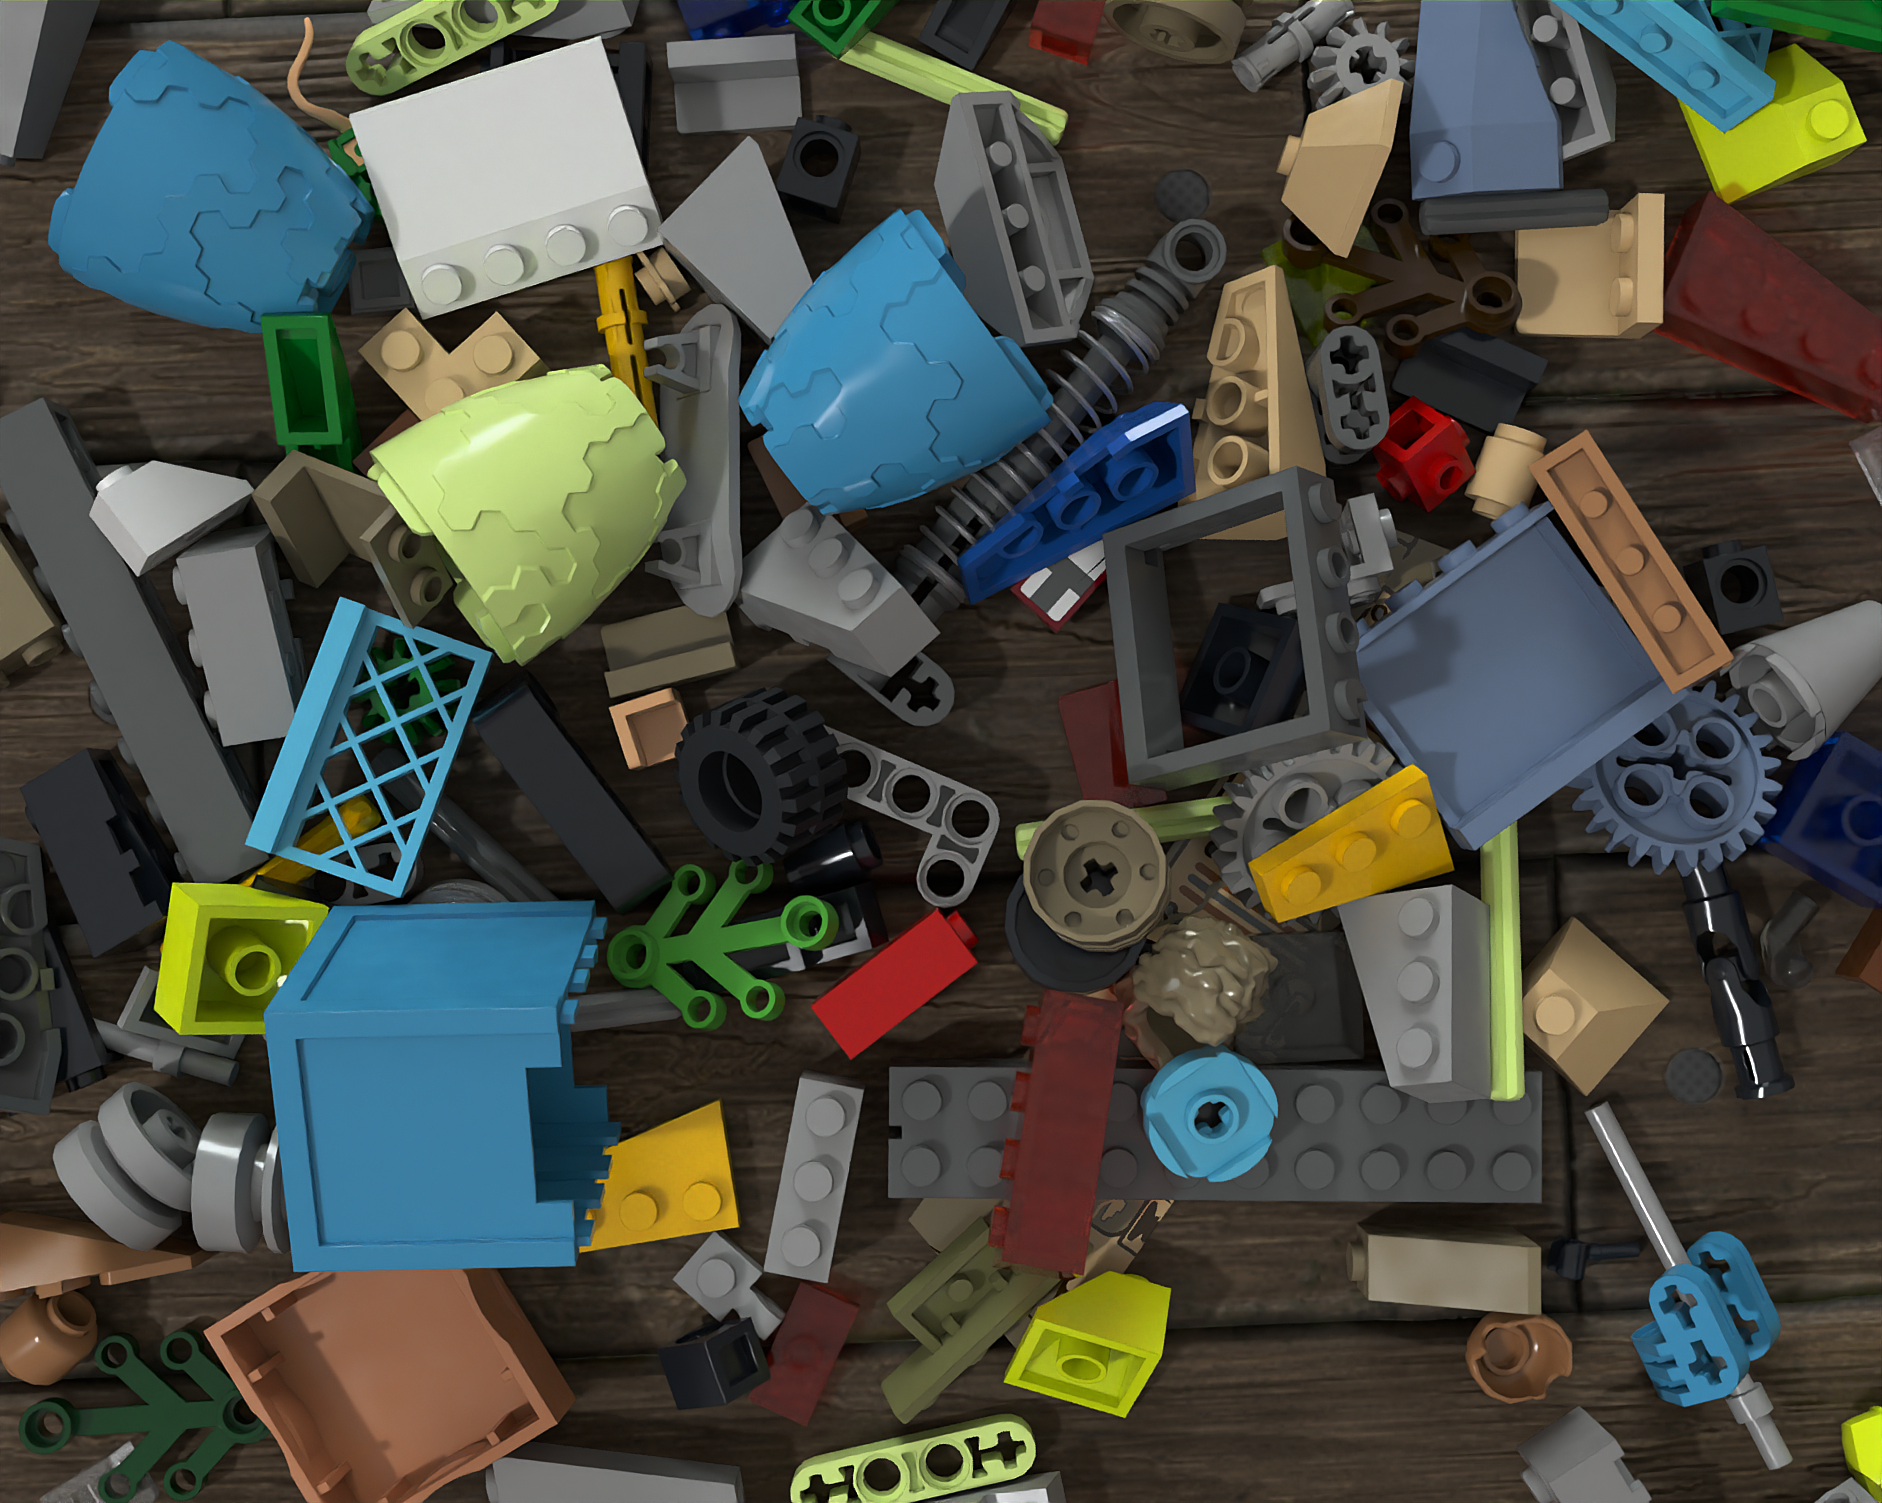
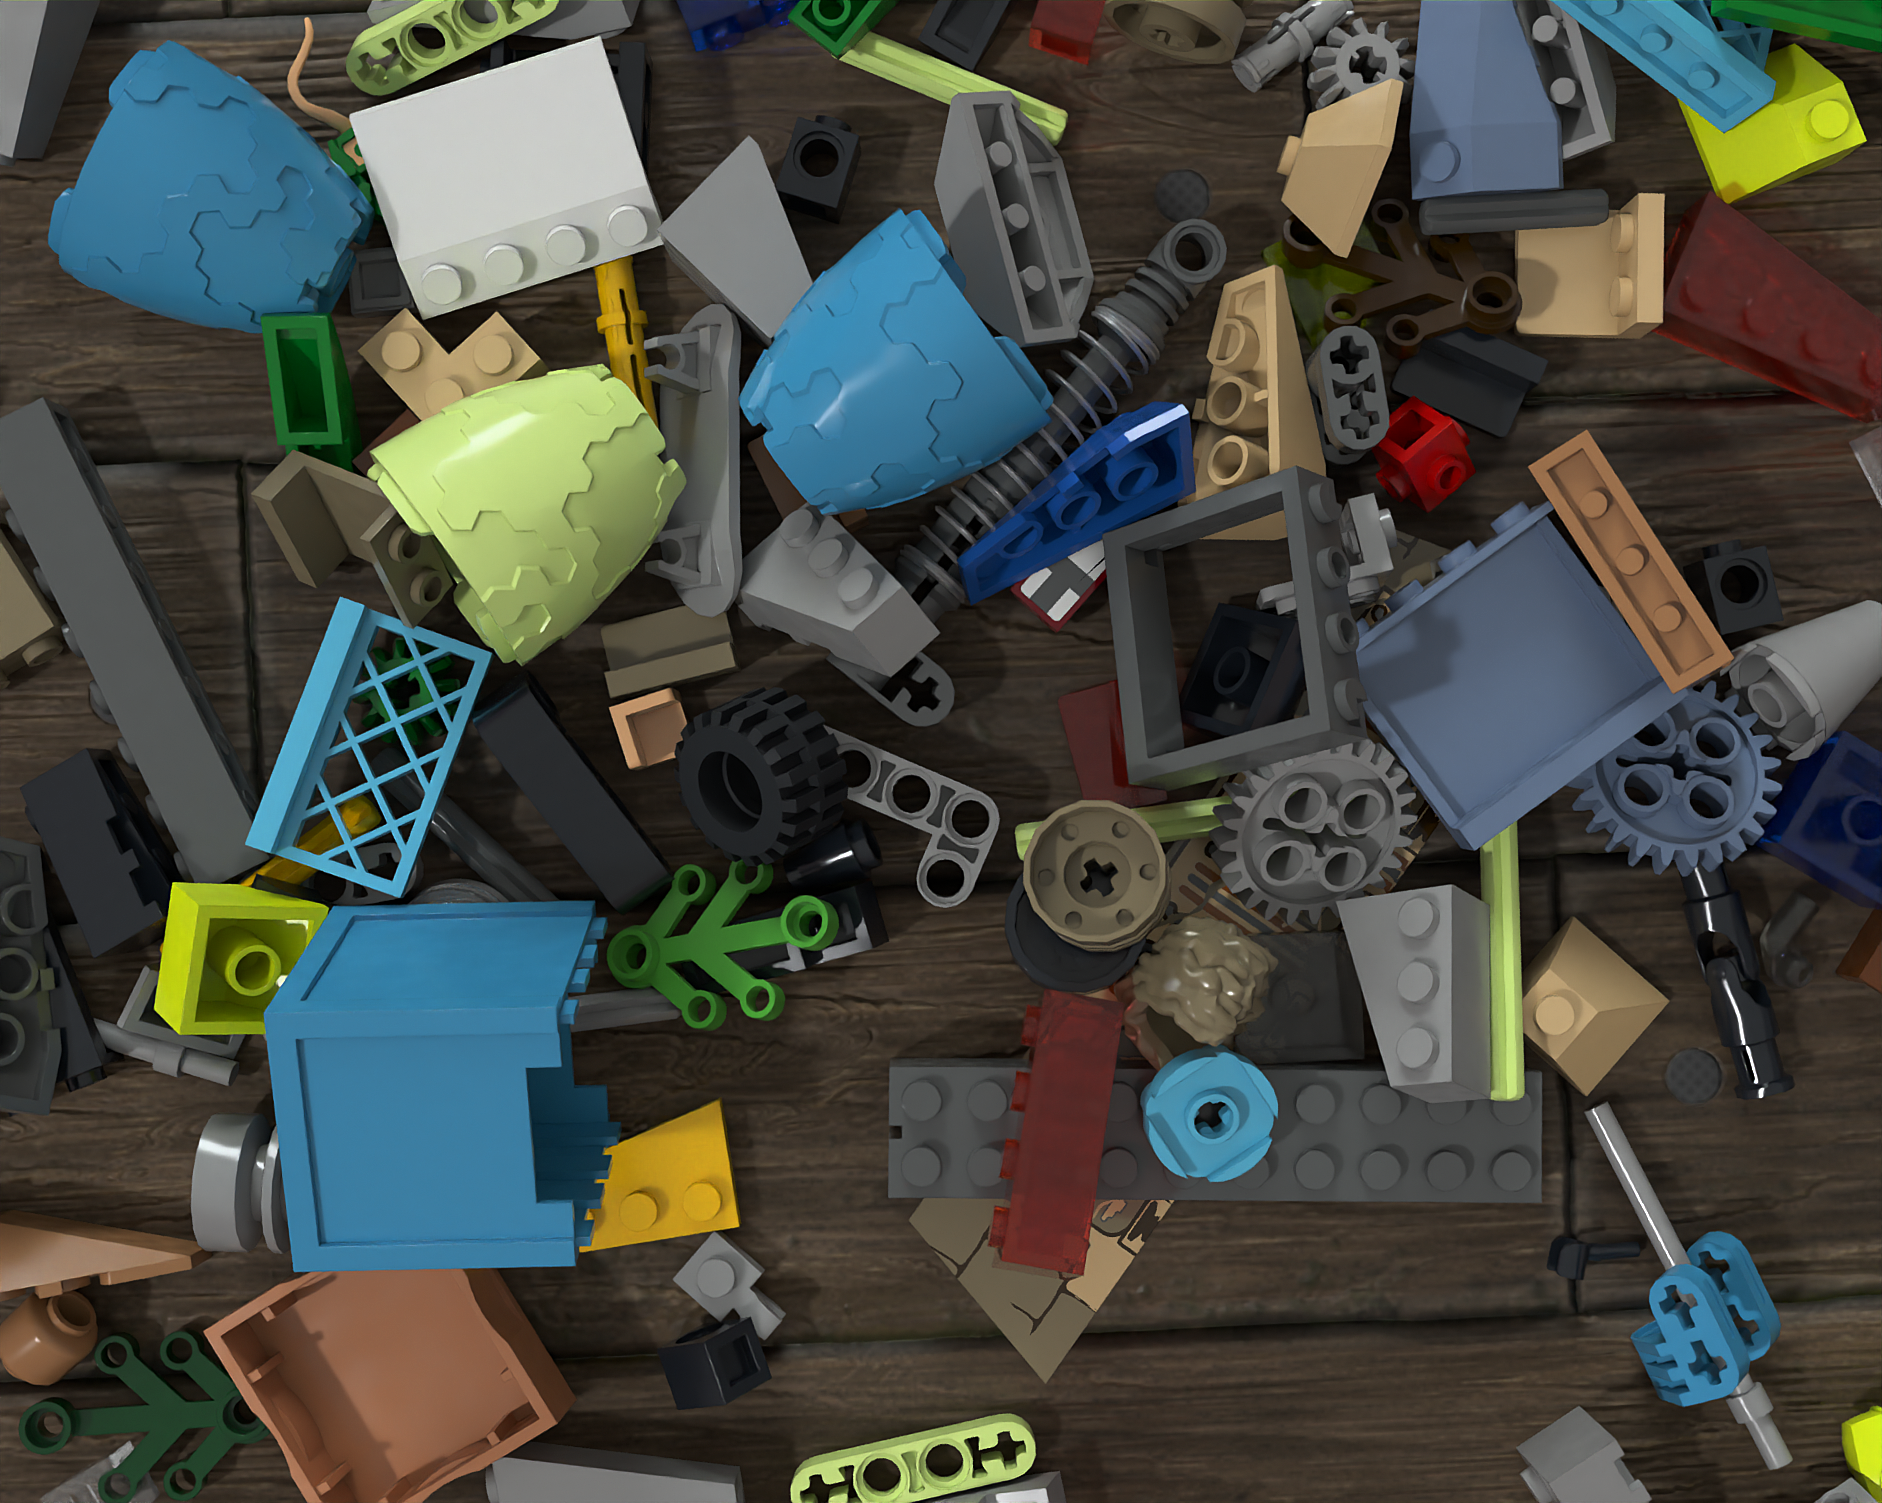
(132, 1166): light grey wheel -> none
(163, 509): white slope -> none
(242, 633): light grey wedge -> none
(661, 278): tan plate -> none
(735, 84): light grey panel -> none
(805, 1351): clear red plate -> none
(814, 1176): light grey brick -> none
(897, 979): red brick -> none
(956, 1314): olive bracket -> none
(1094, 1343): neon yellow slope -> none
(1357, 850): yellow wing -> none
(1447, 1266): dark tan slope -> none
(1503, 470): tan brick -> none
(1518, 1355): medium nougat hair -> none

